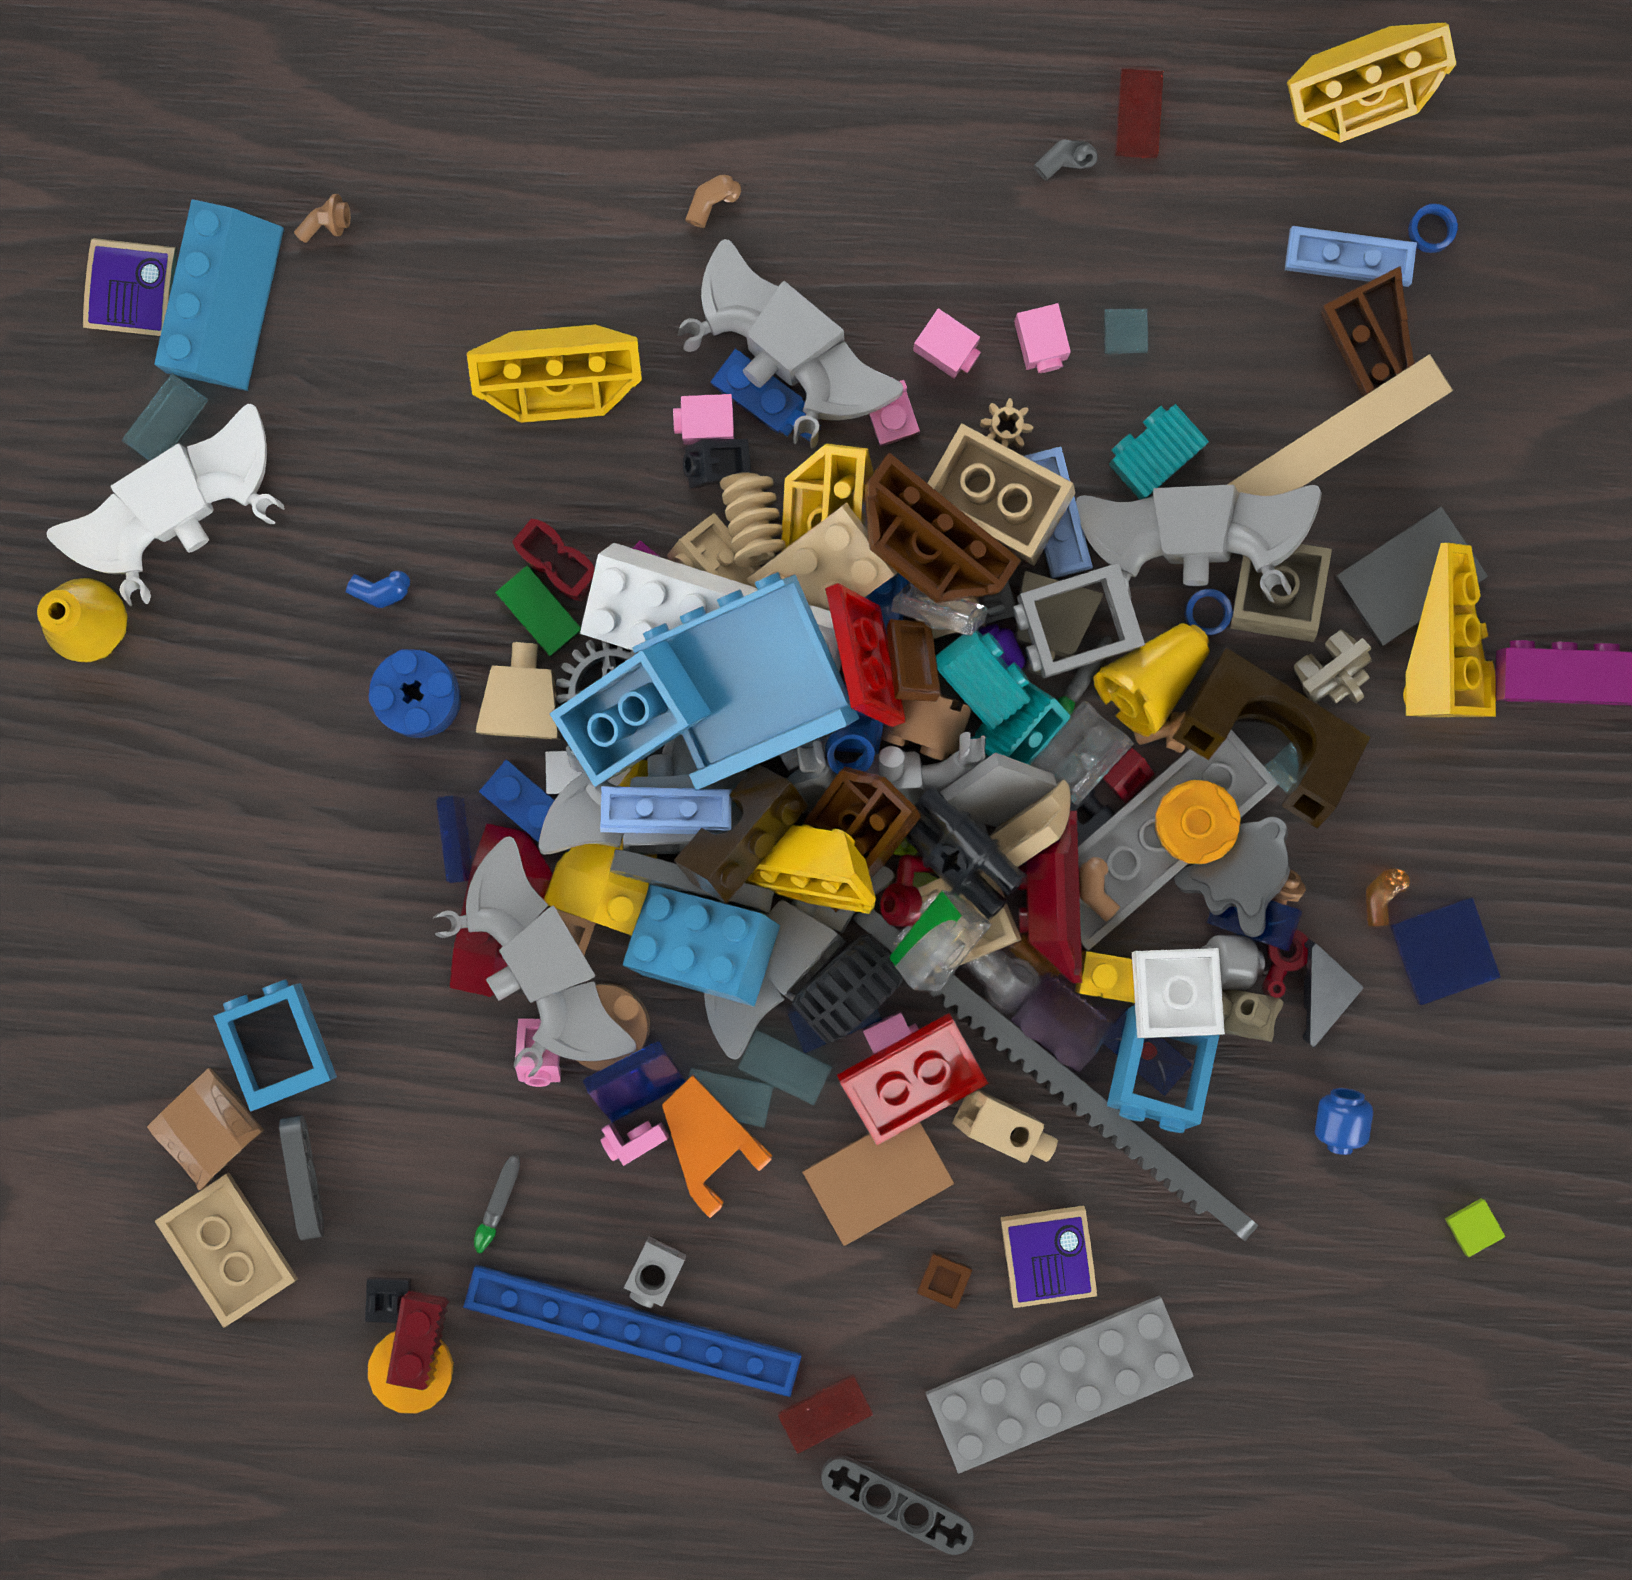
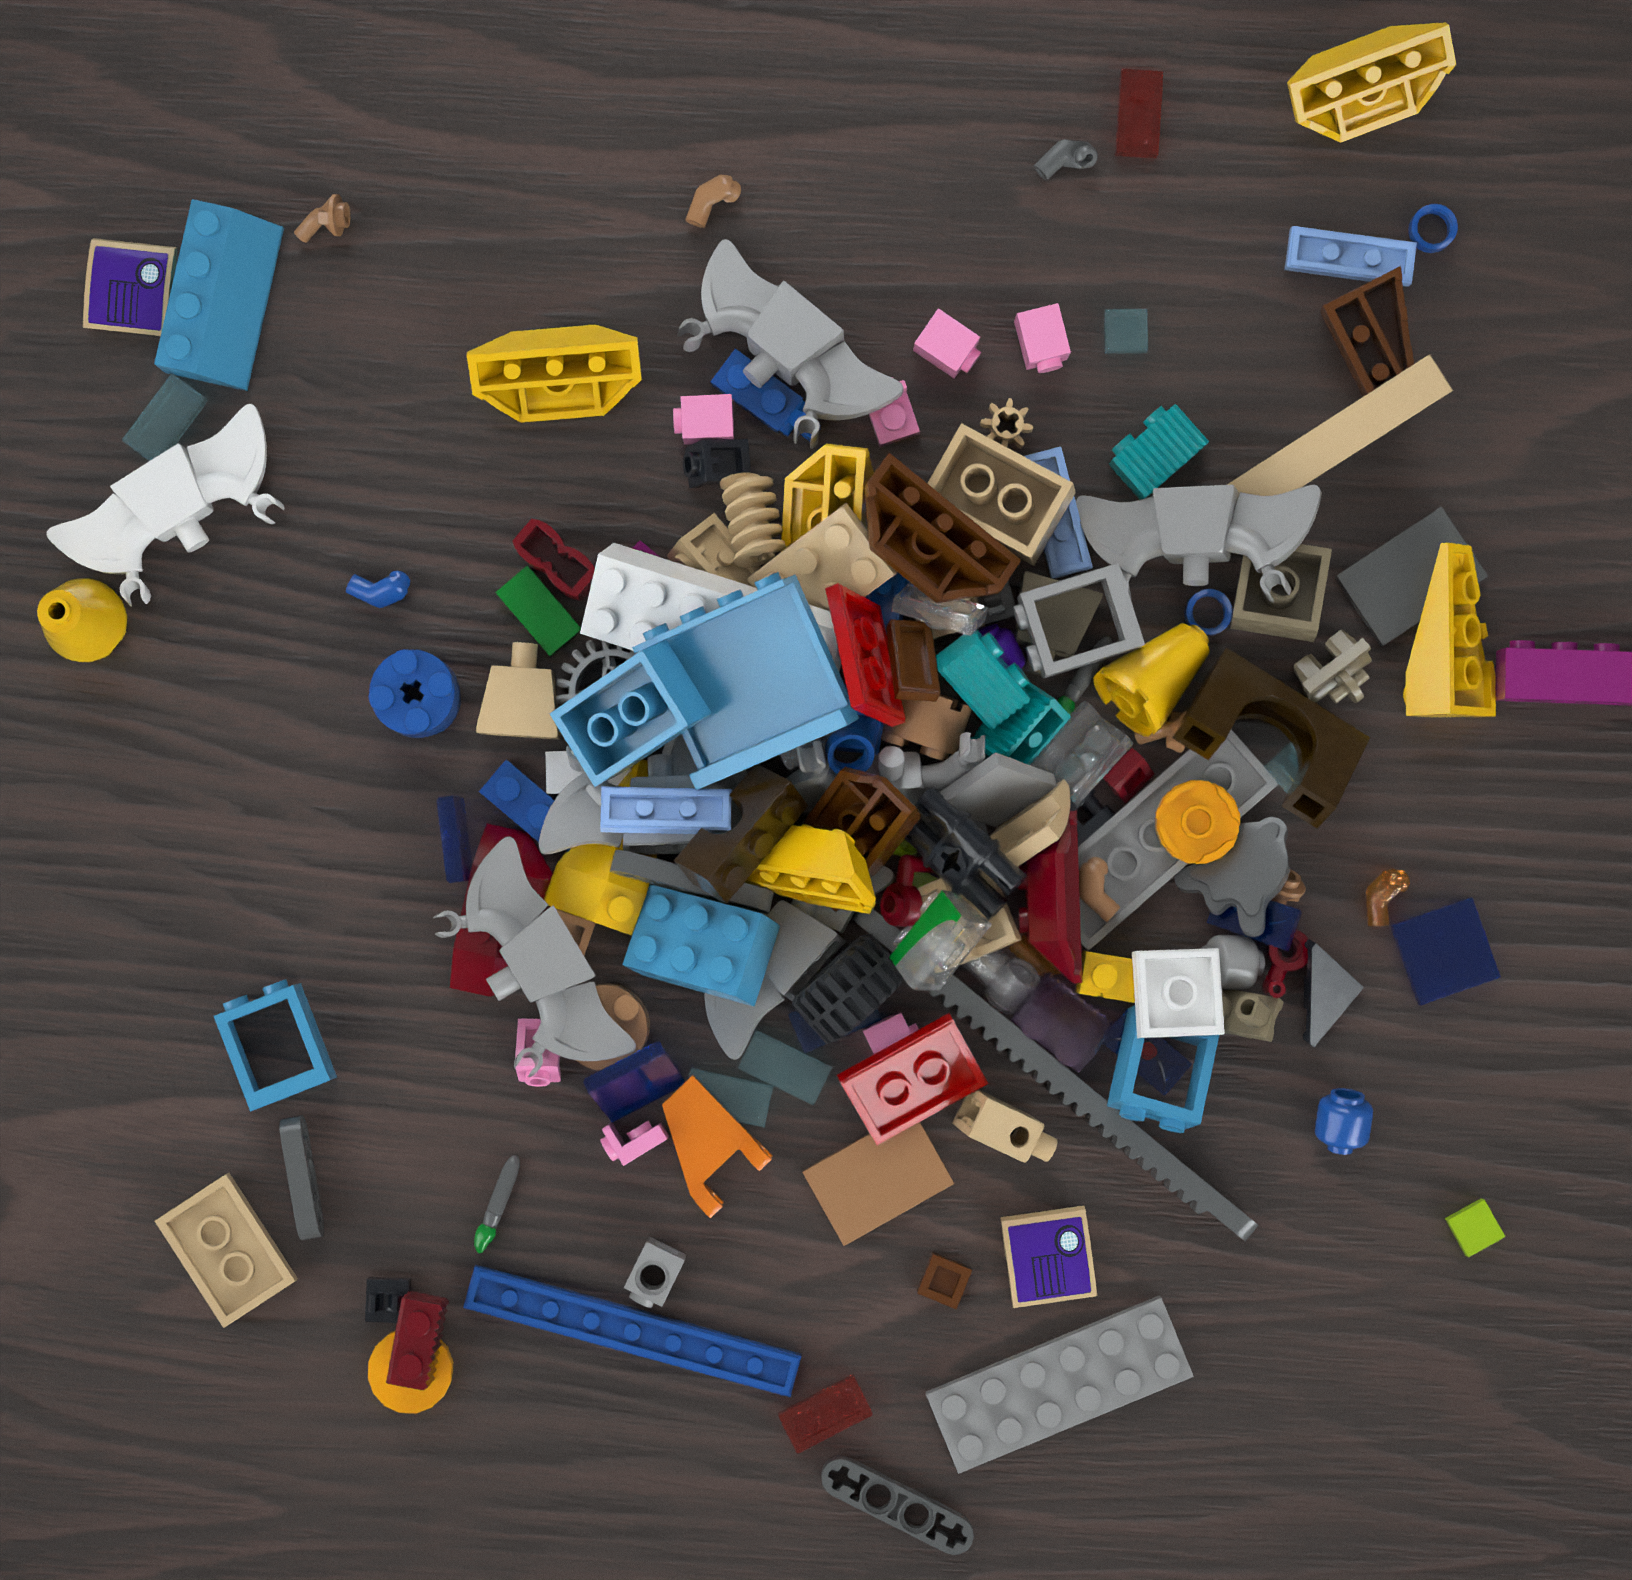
(205, 1127): medium nougat slope -> none

